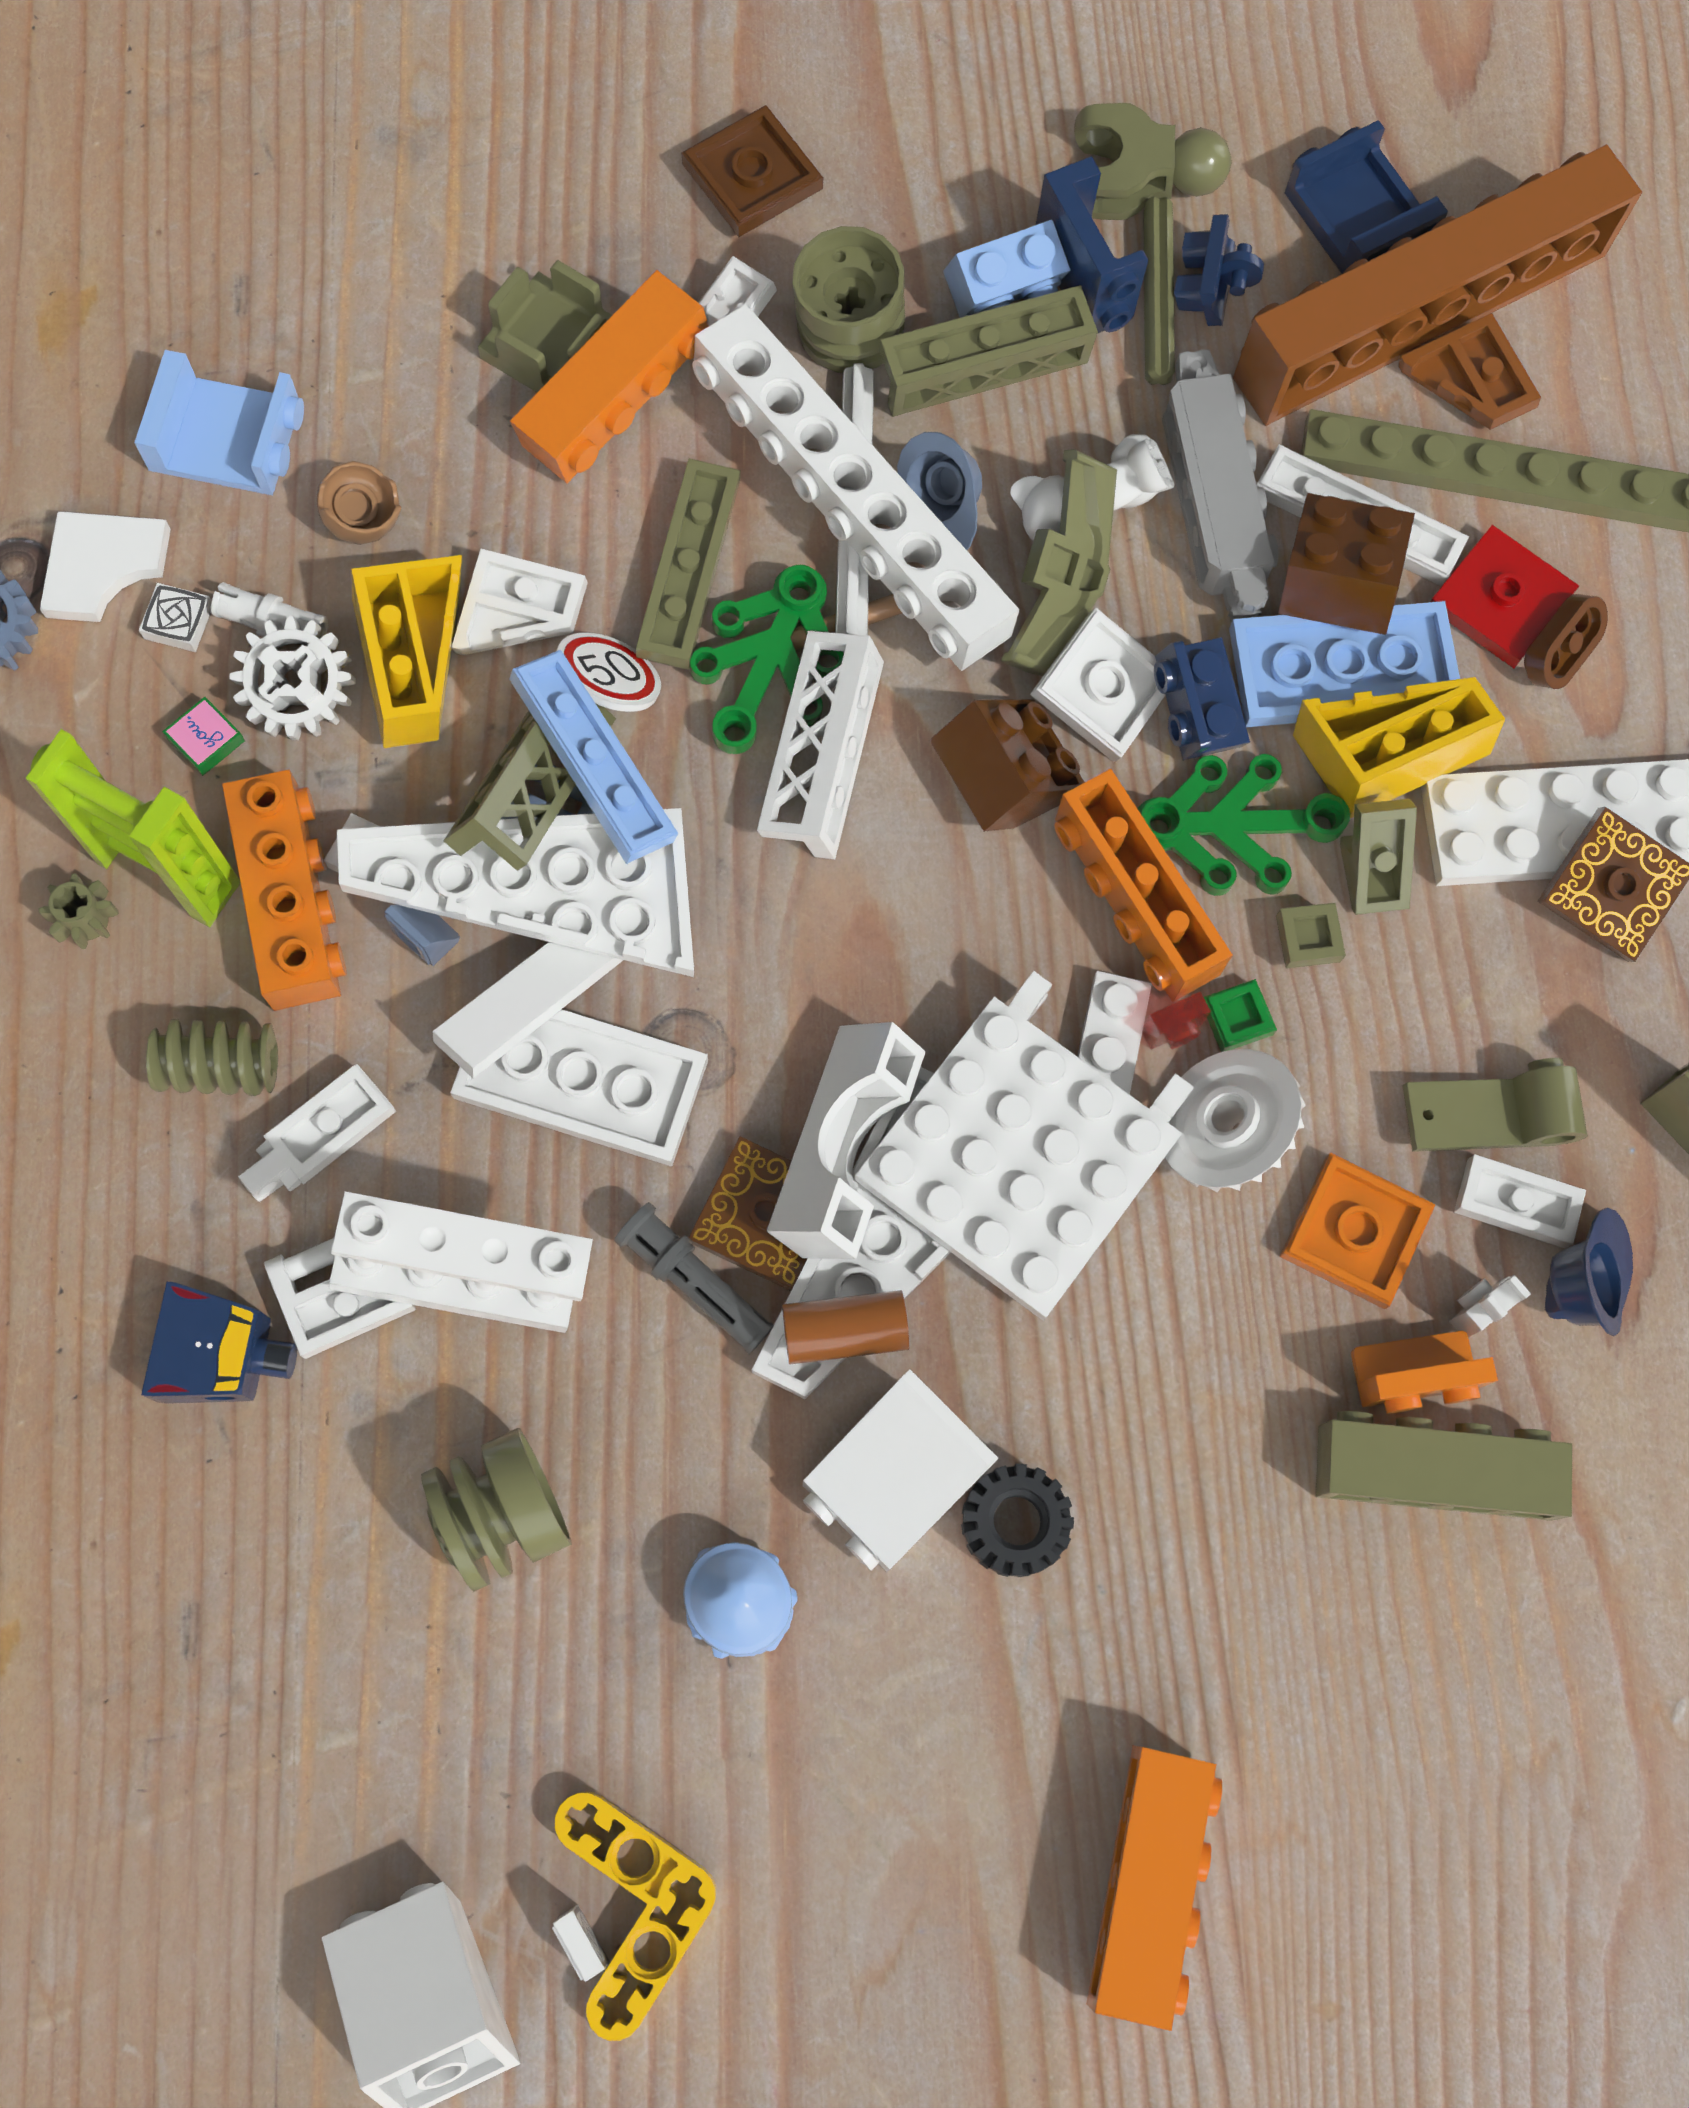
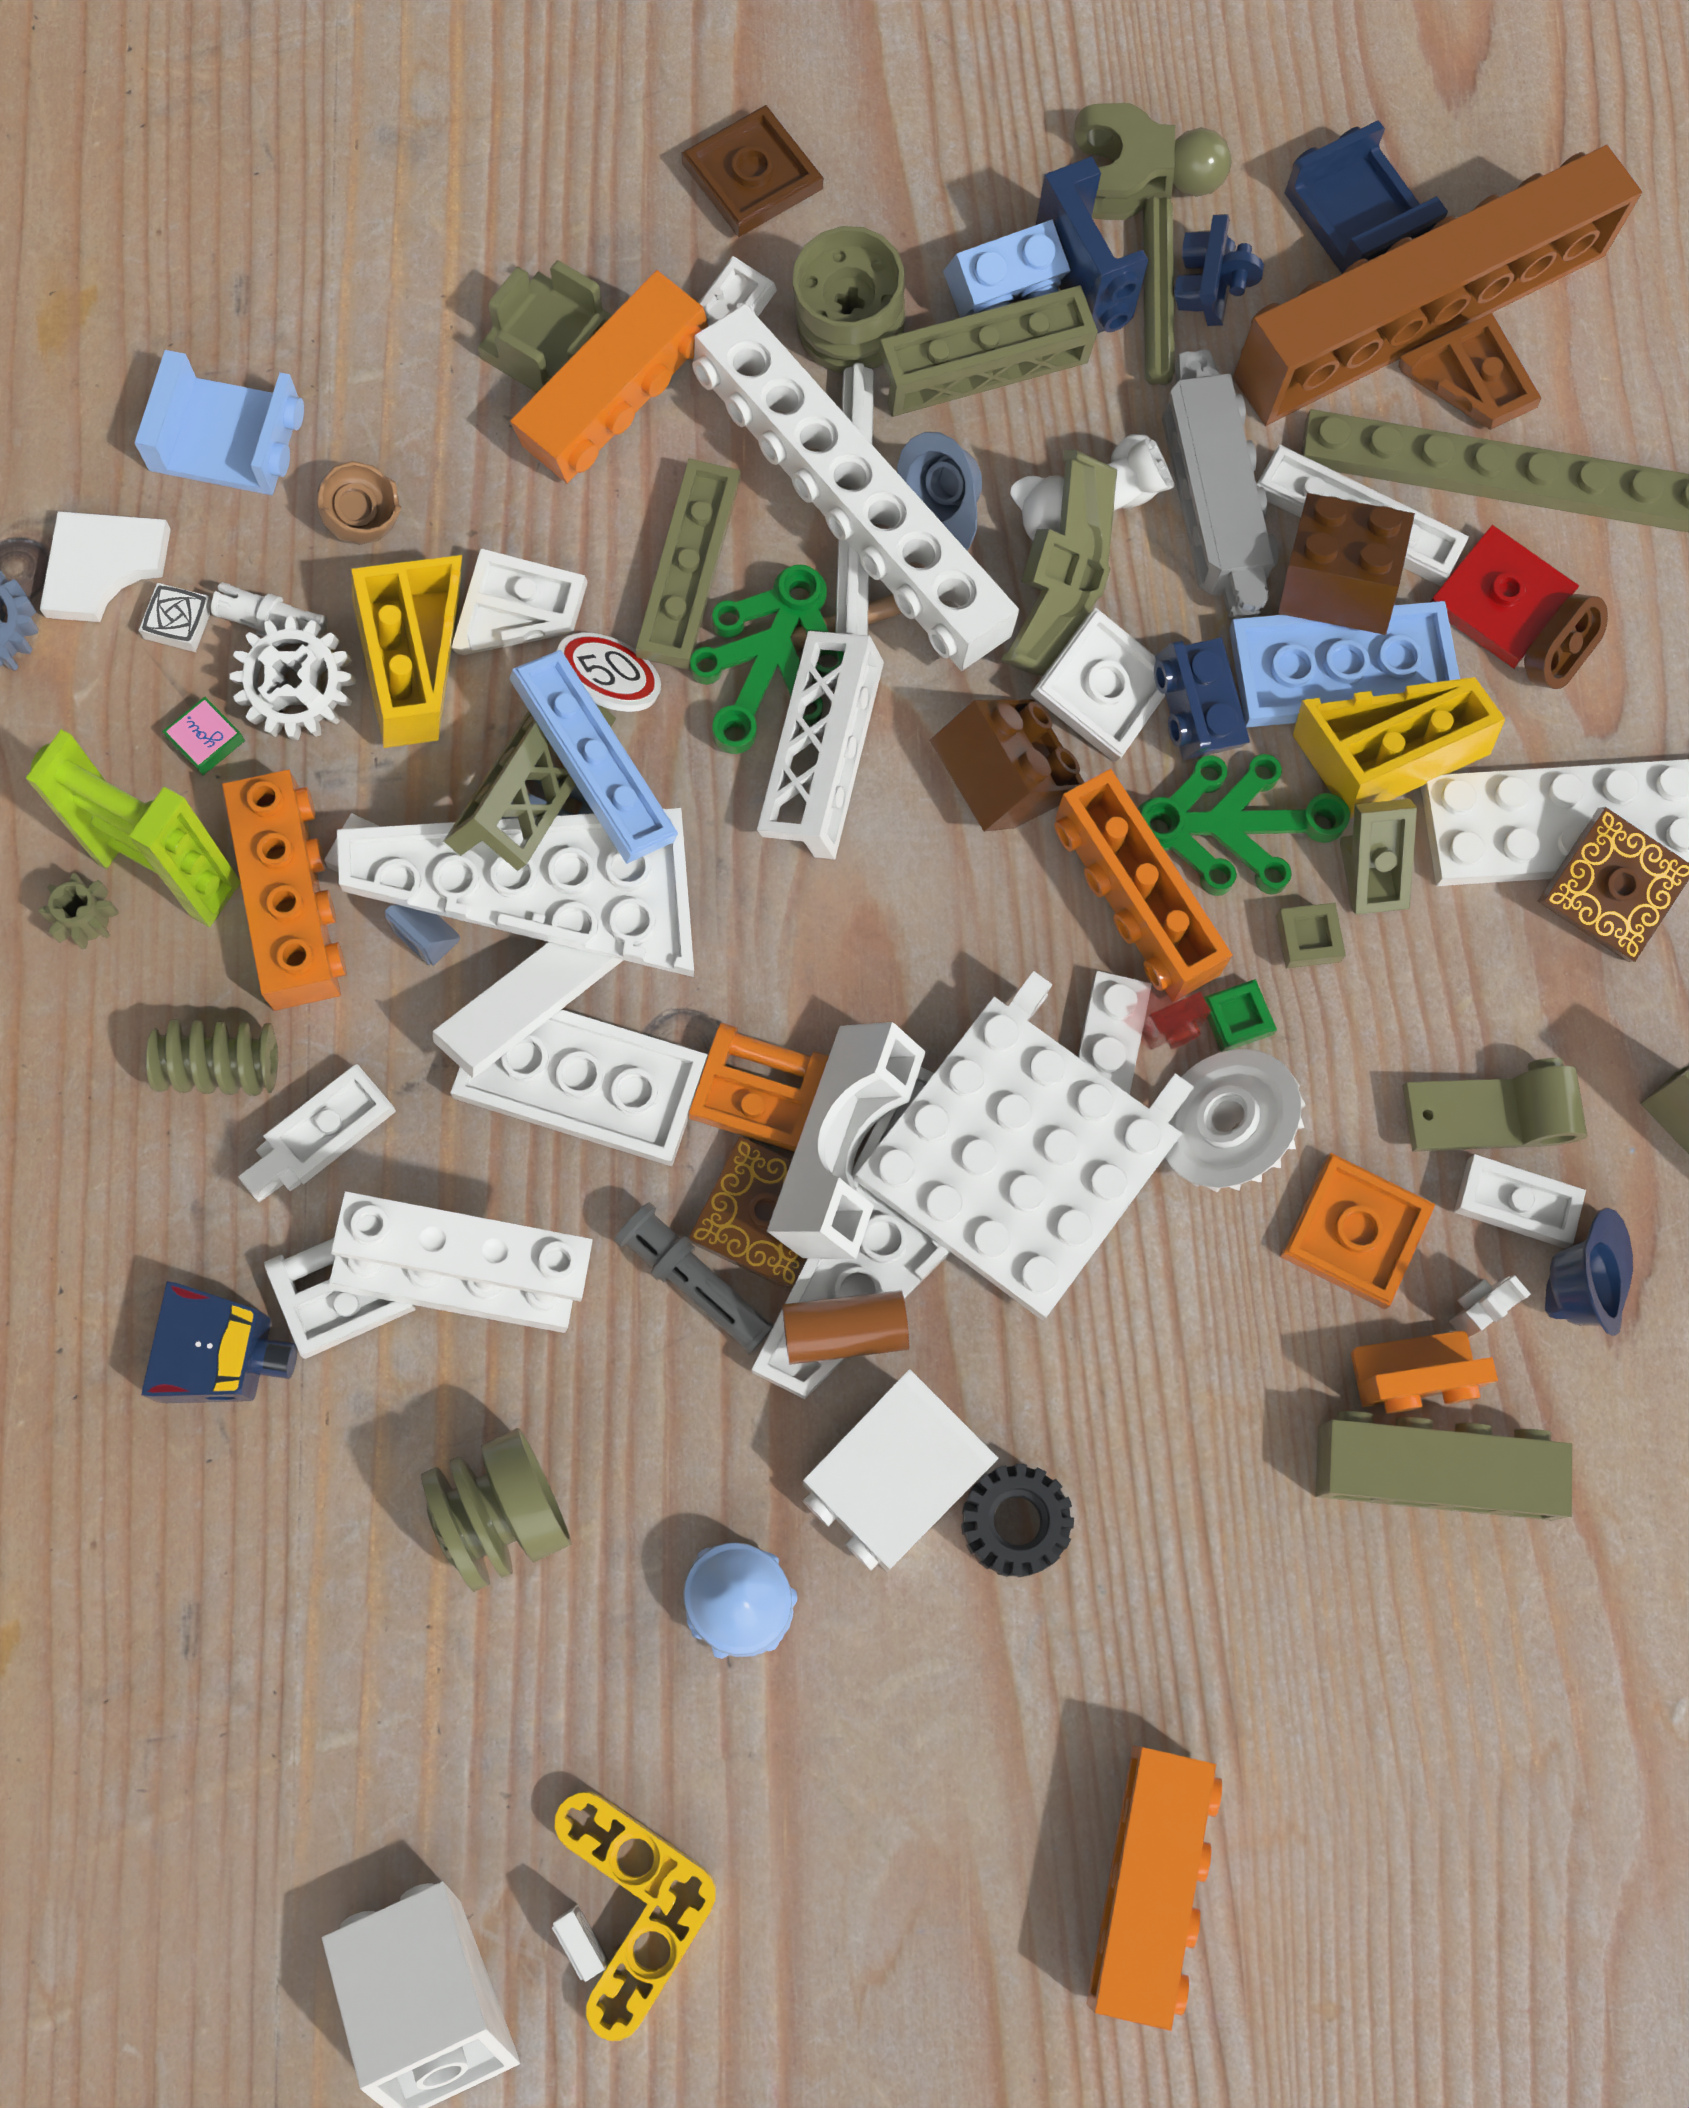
(753, 1103): none -> orange plate

